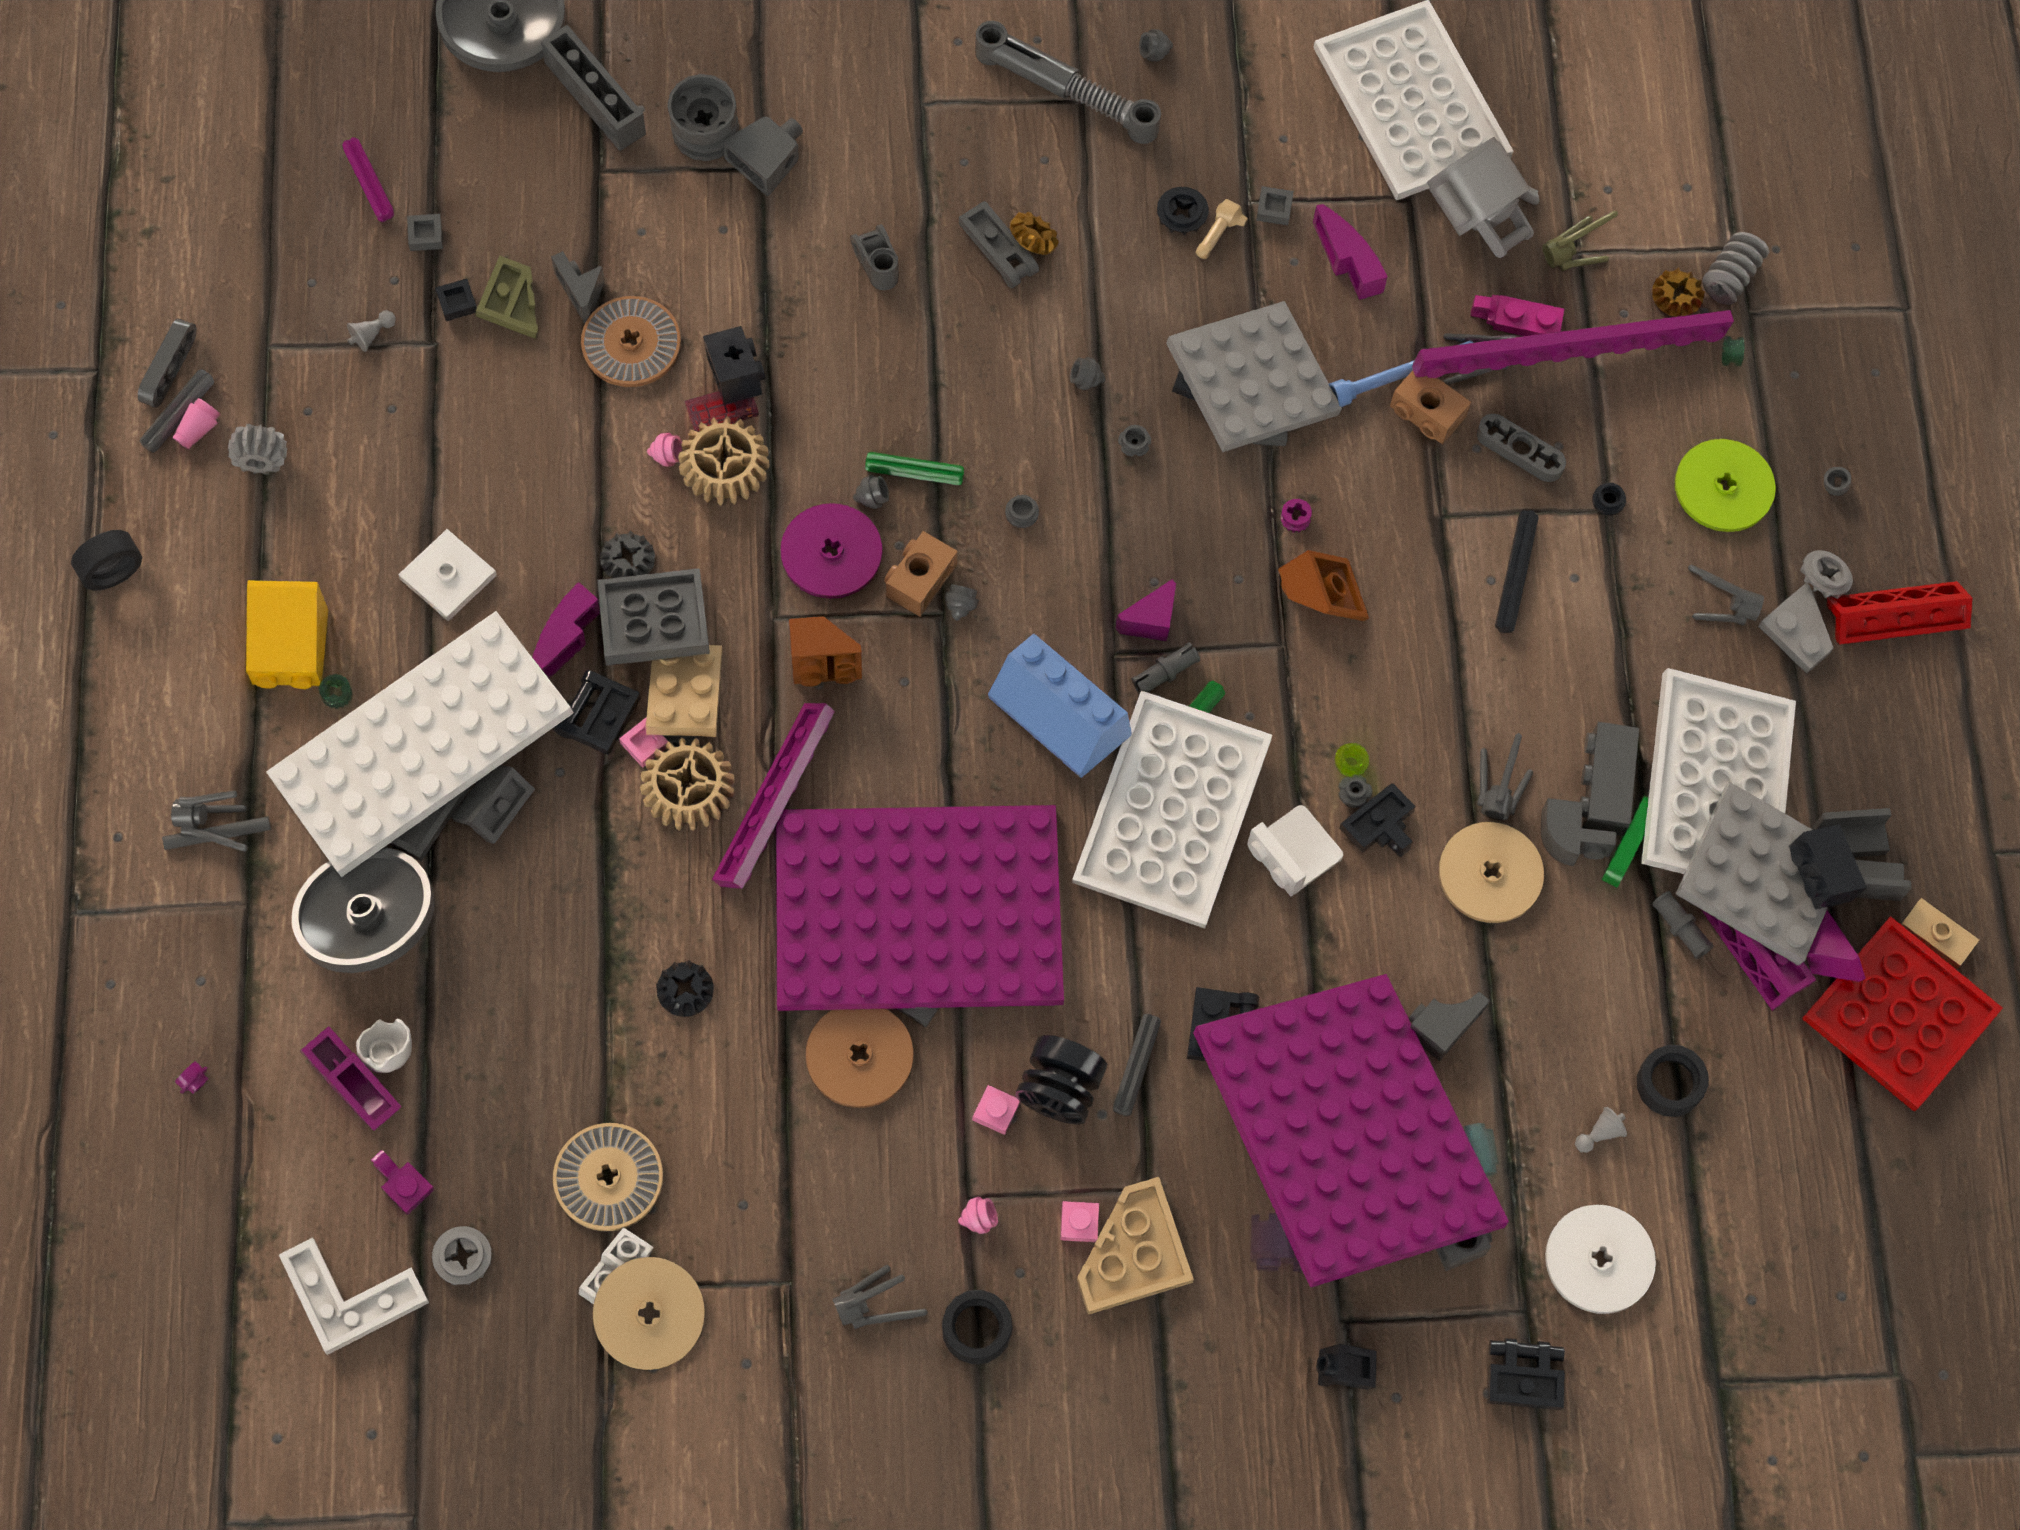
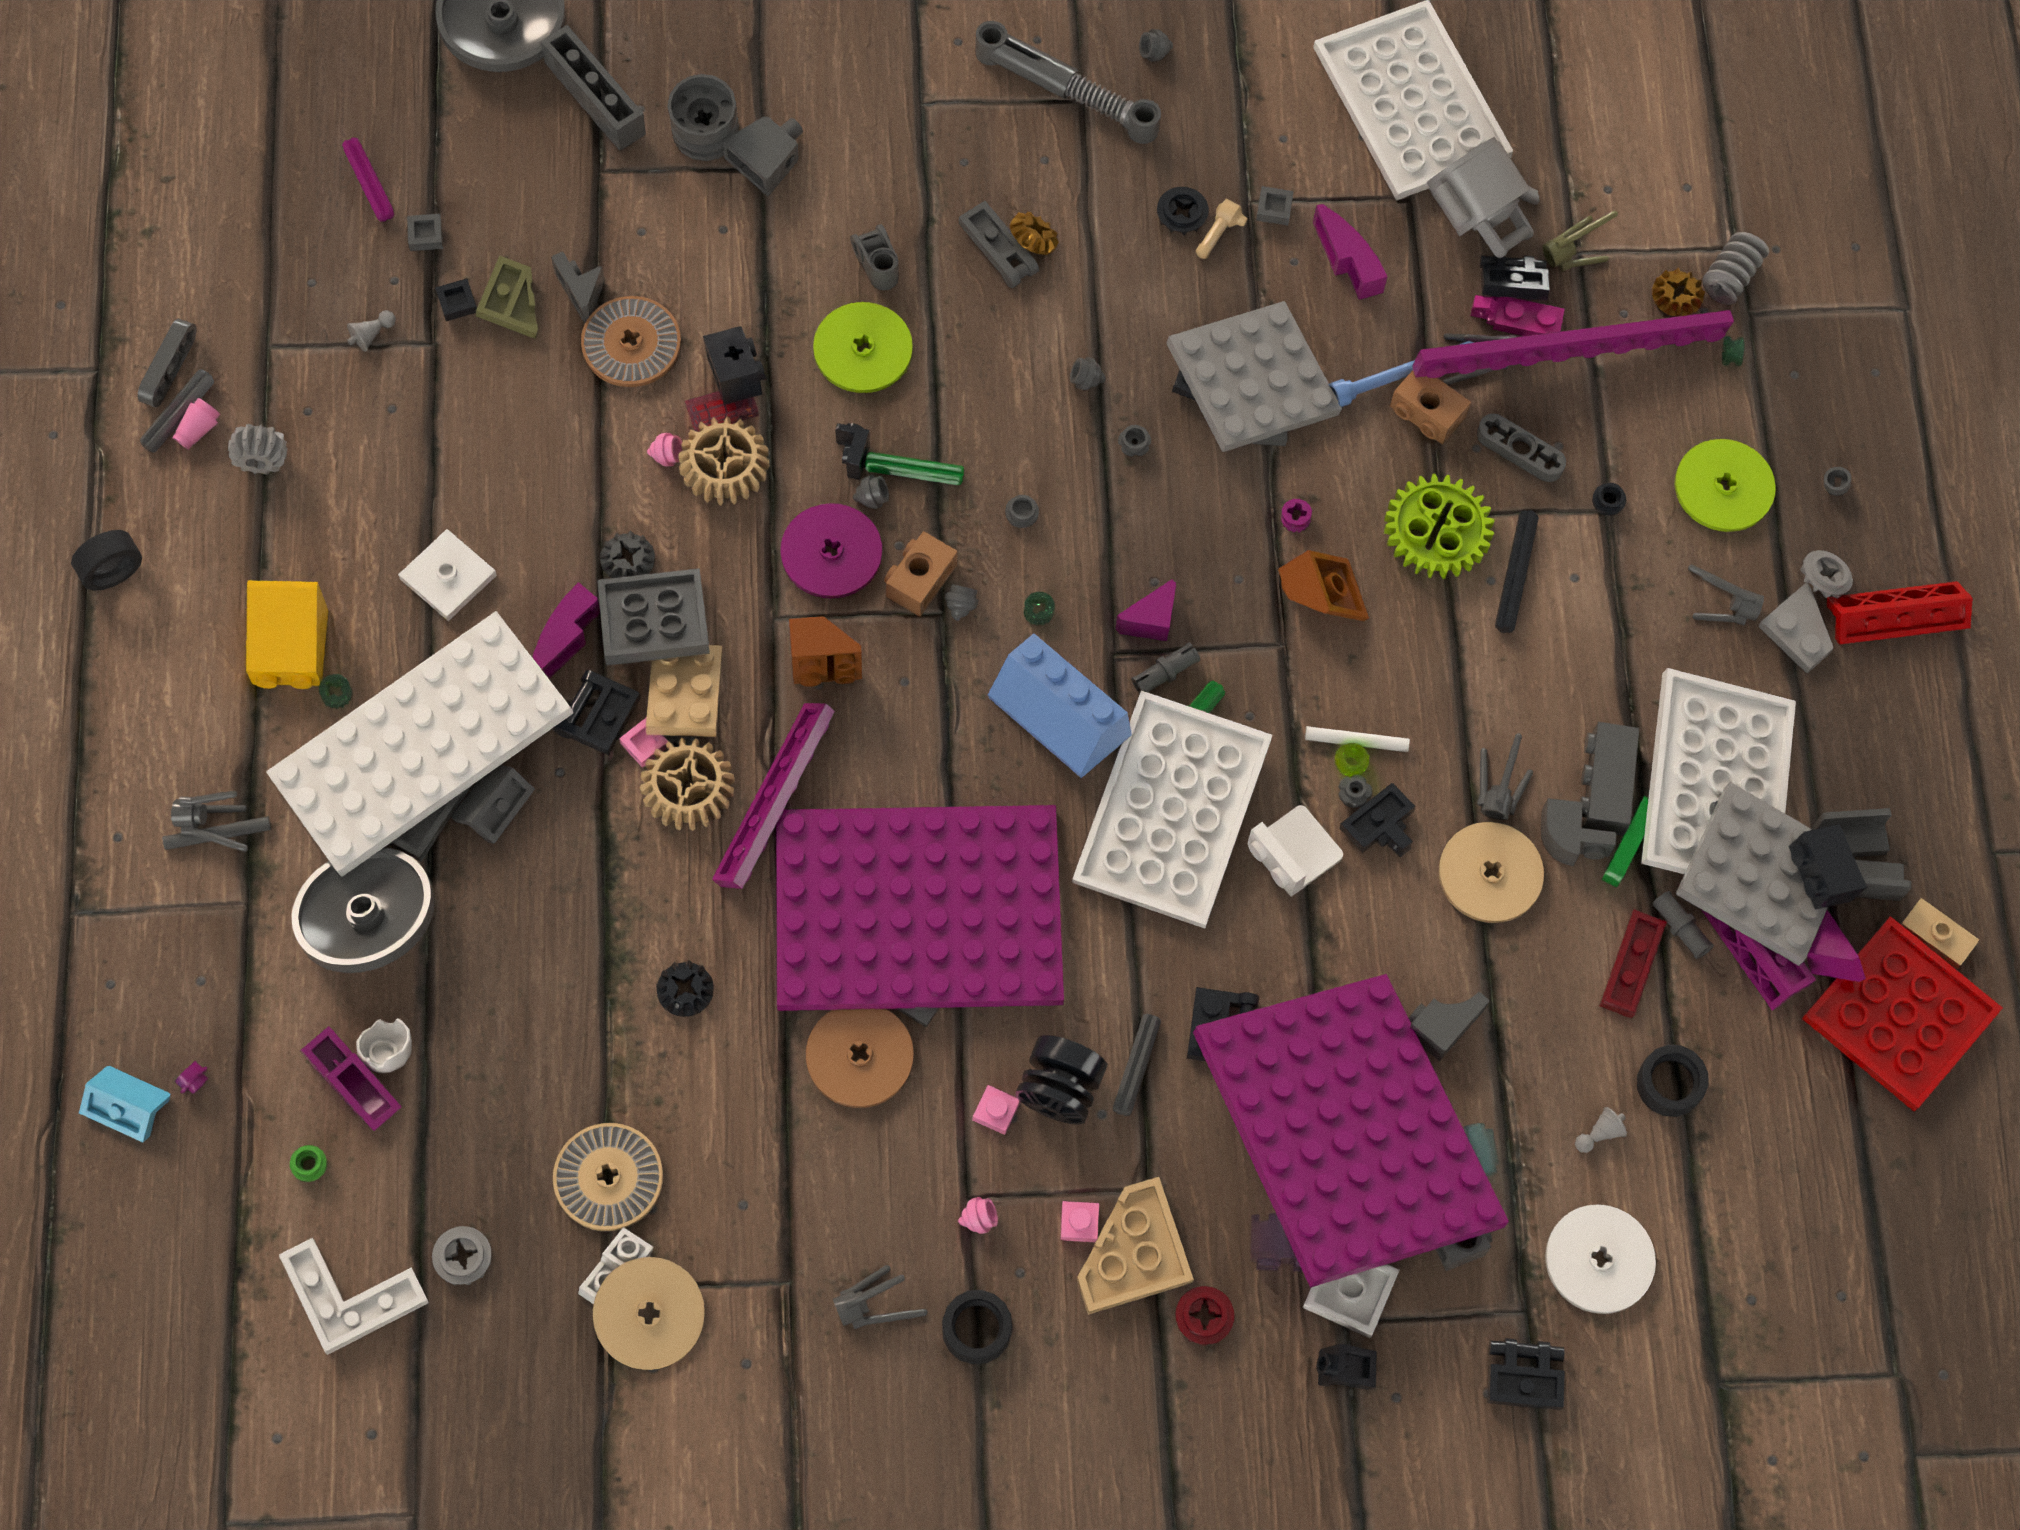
(122, 1102): none -> medium azure panel
(303, 1154): none -> bright green plate
(404, 1185): magenta plate -> none
(857, 446): none -> black bracket
(879, 364): none -> lime piece
(1042, 617): none -> clear green bush
(1217, 1304): none -> dark red gear
(1355, 1299): none -> white plate
(1362, 739): none -> white bar
(1410, 513): none -> lime gear
(1514, 277): none -> black plate
(1632, 964): none -> dark red tile

